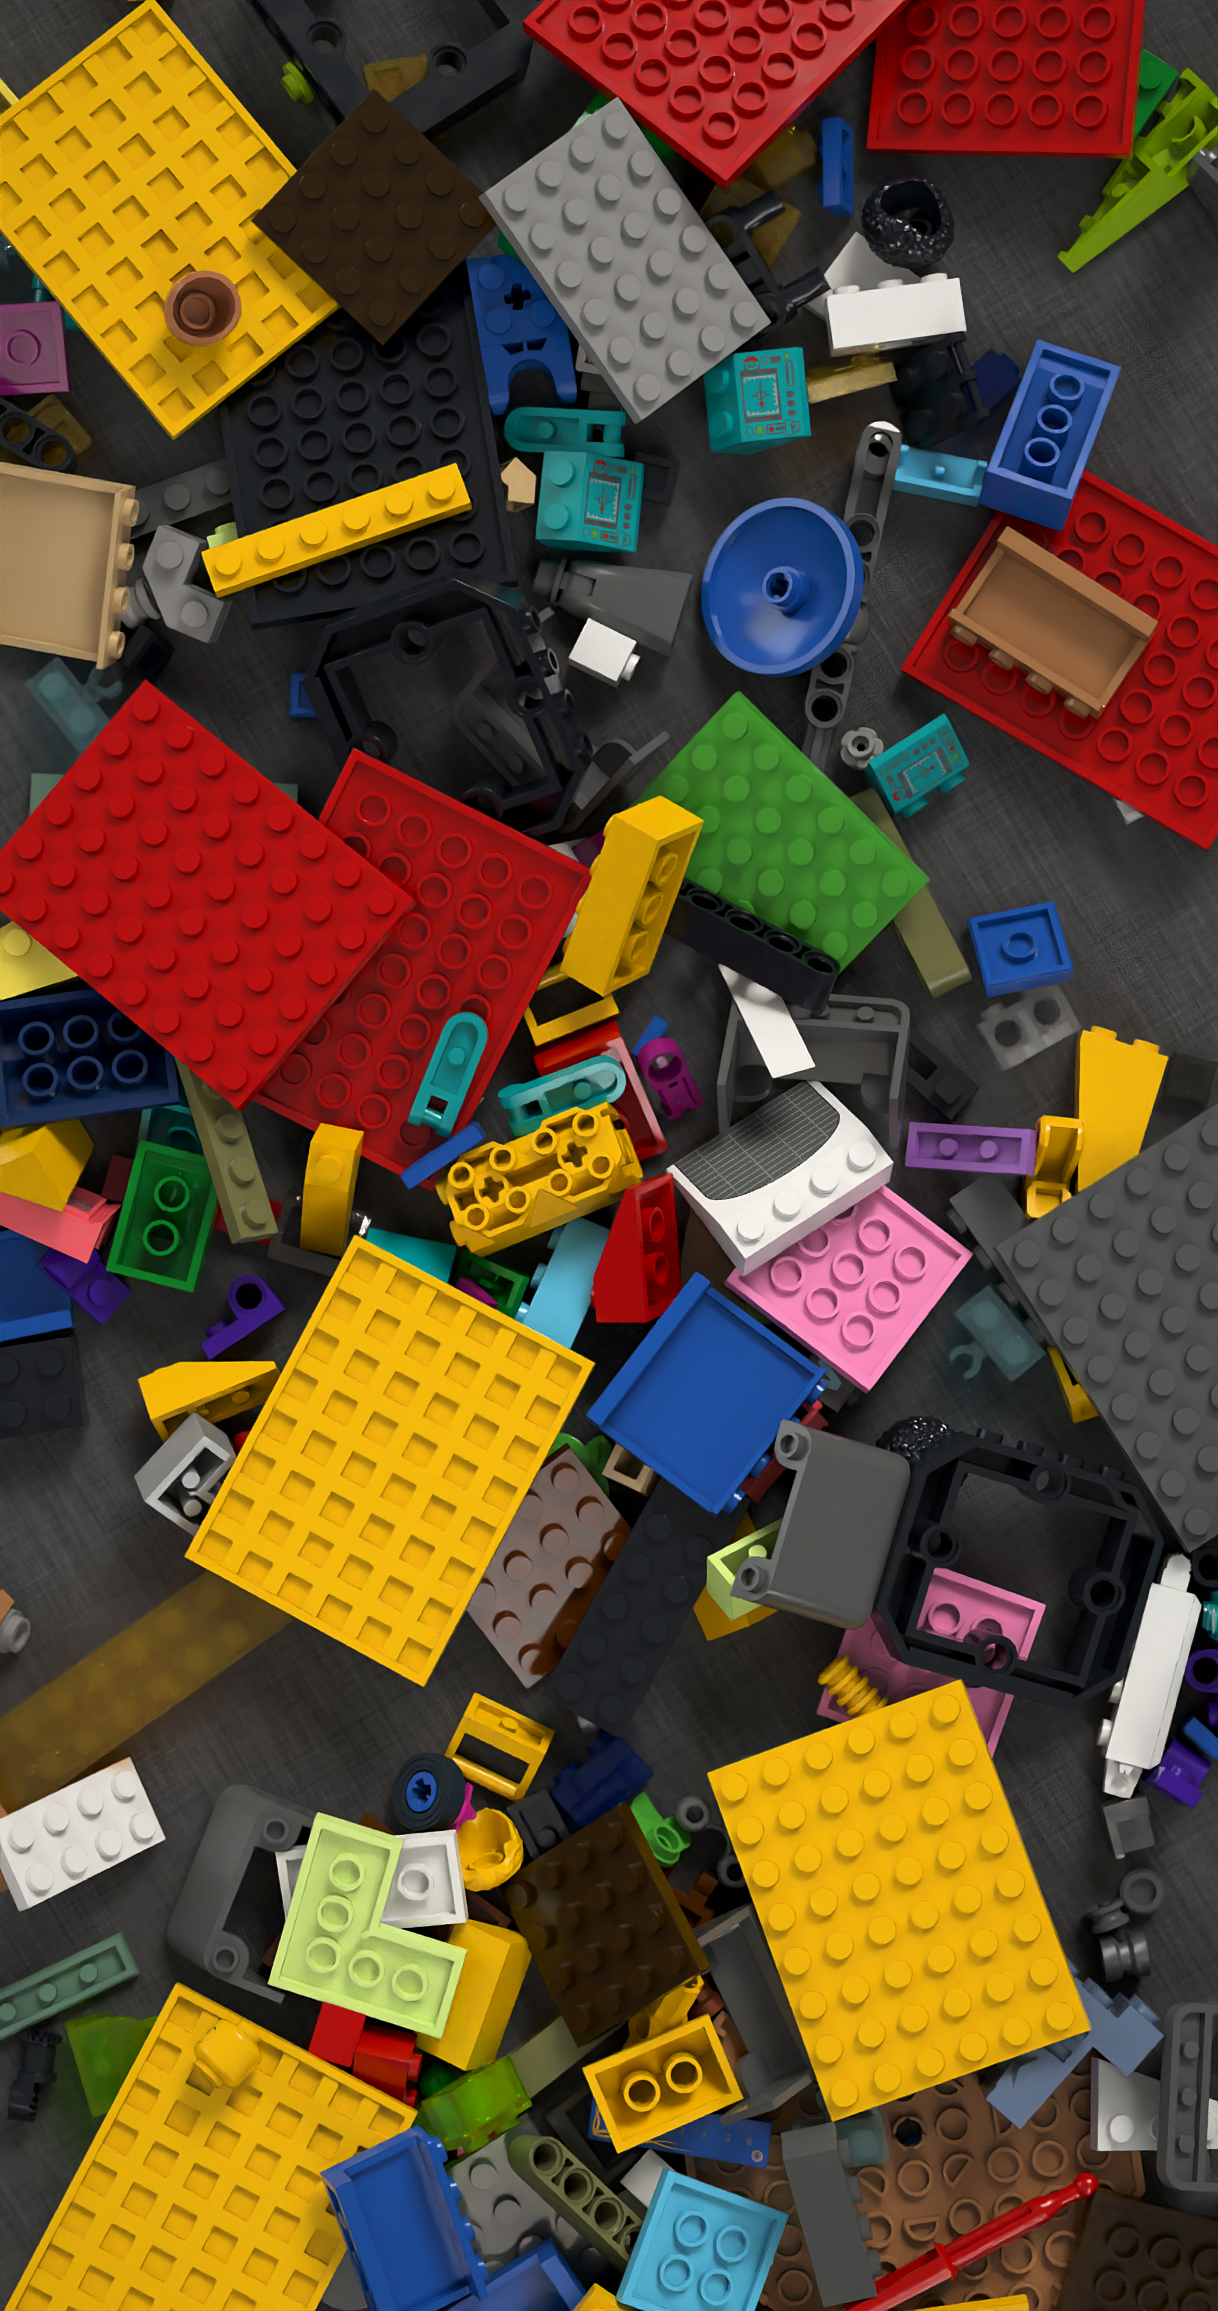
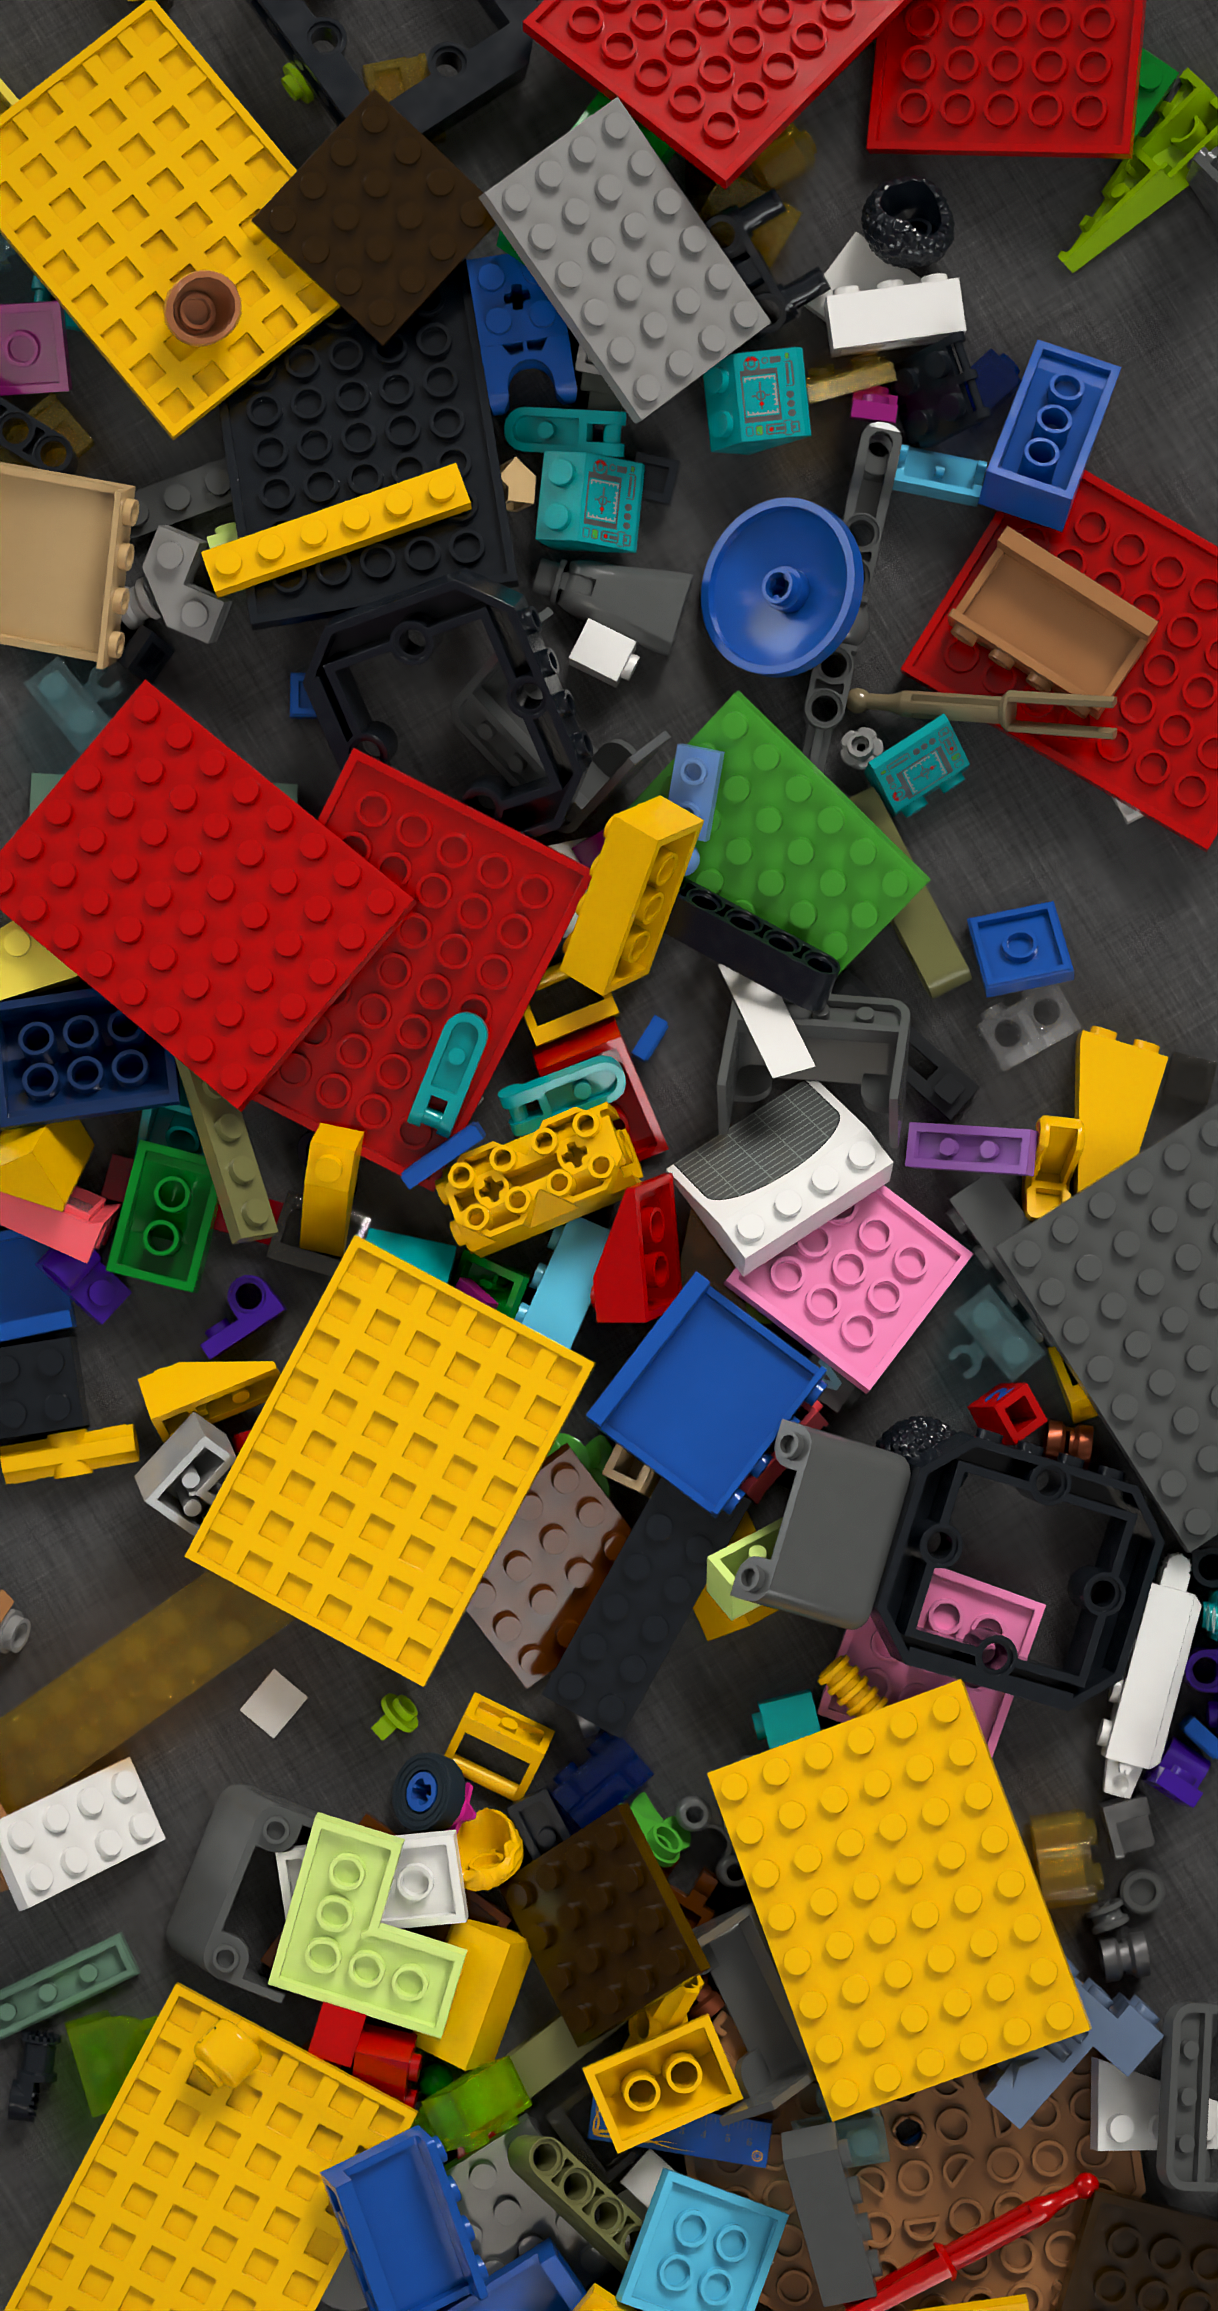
(69, 1453): none -> yellow piece
(273, 1703): none -> white sticker
(399, 1713): none -> lime plate
(672, 1079): magenta piece -> none
(696, 788): none -> medium blue plate
(786, 1718): none -> teal brick
(836, 152): blue plate -> none
(874, 405): none -> magenta slope
(984, 709): none -> dark tan piece
(1008, 1411): none -> red brick
(1064, 1858): none -> clear yellow brick
(1078, 1441): none -> copper wheel

